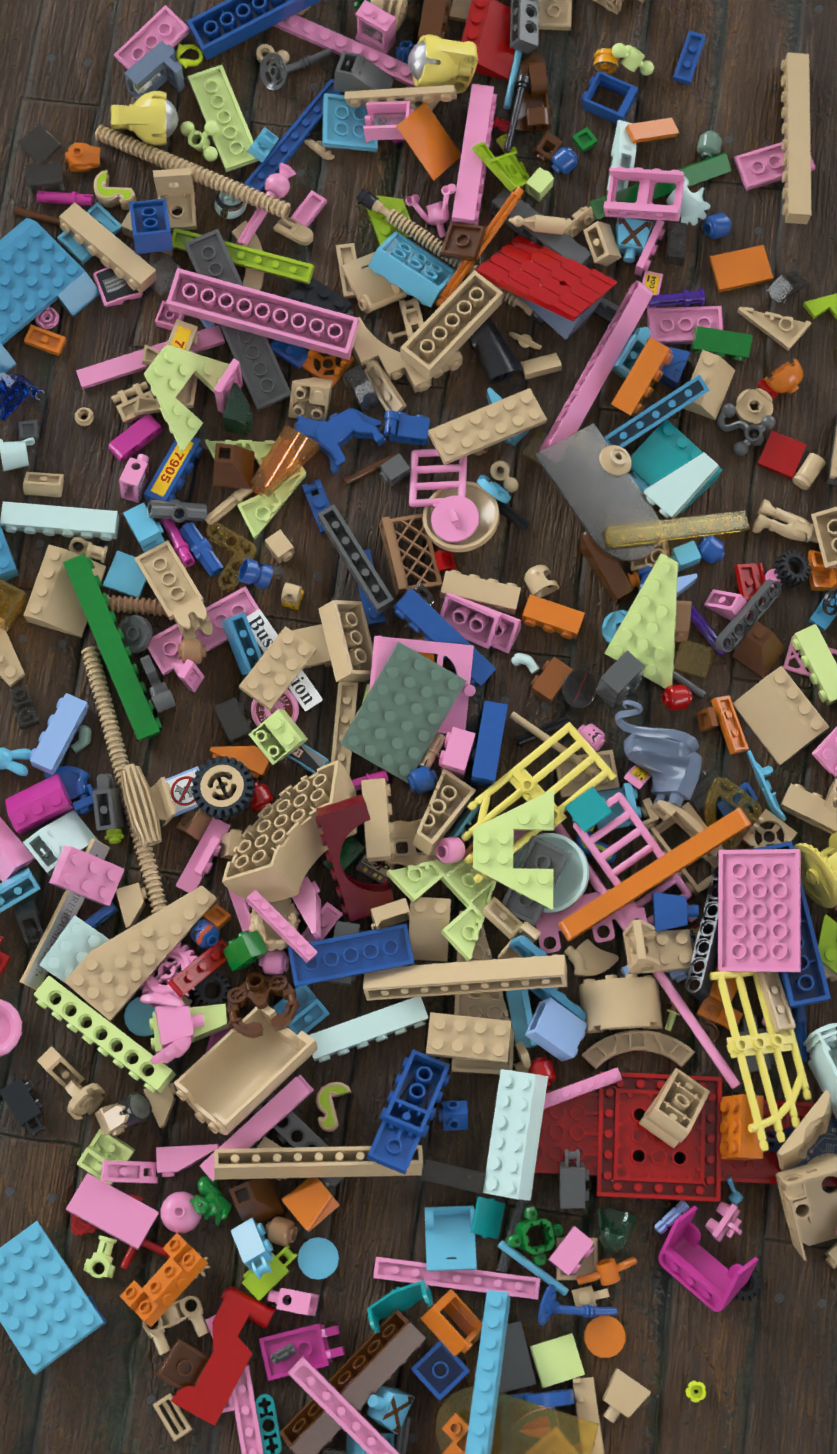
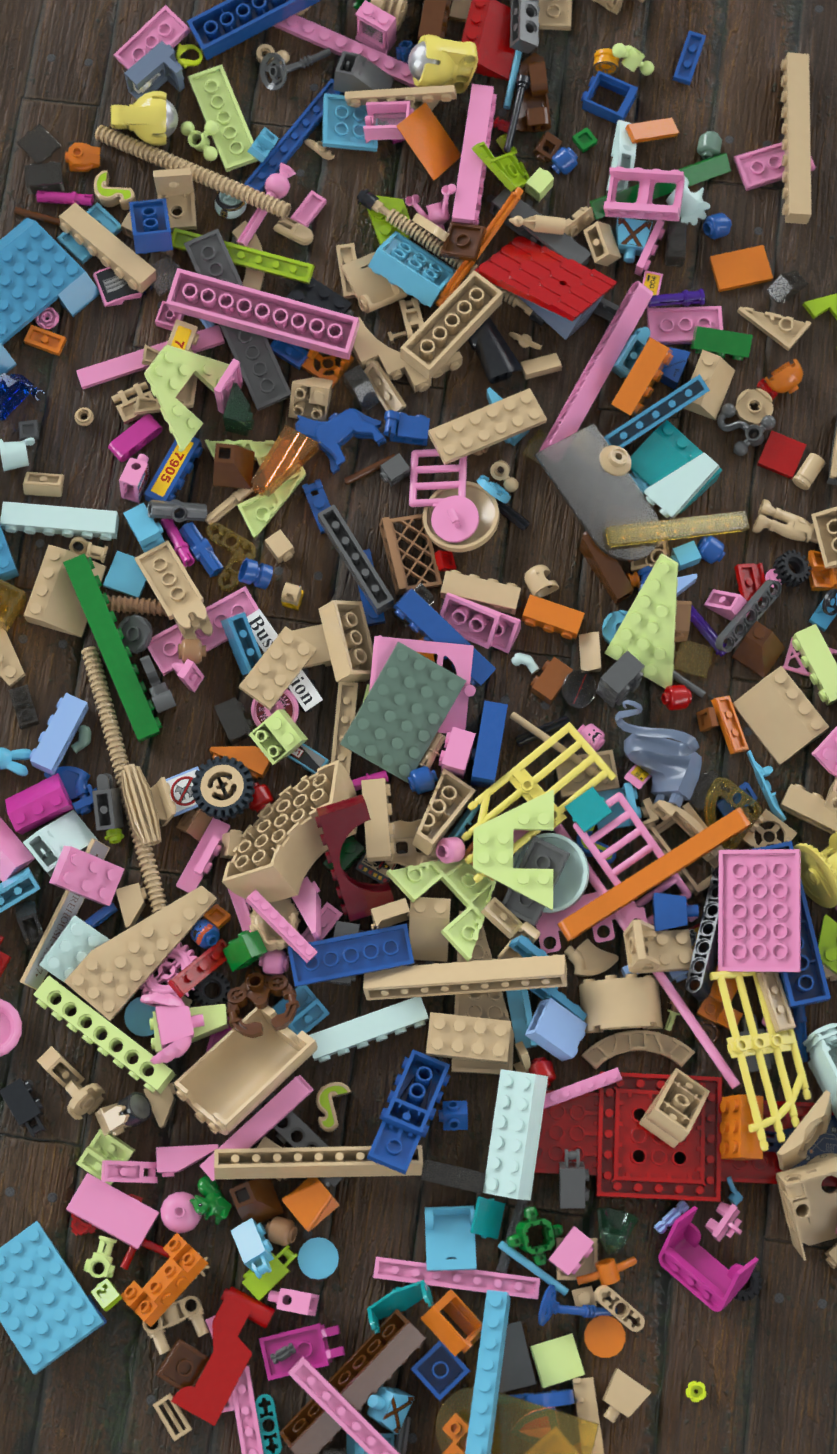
(106, 1294): none -> bracket
(430, 227): none -> tan beam
(590, 652): none -> tan slope
(628, 1309): none -> tan beam

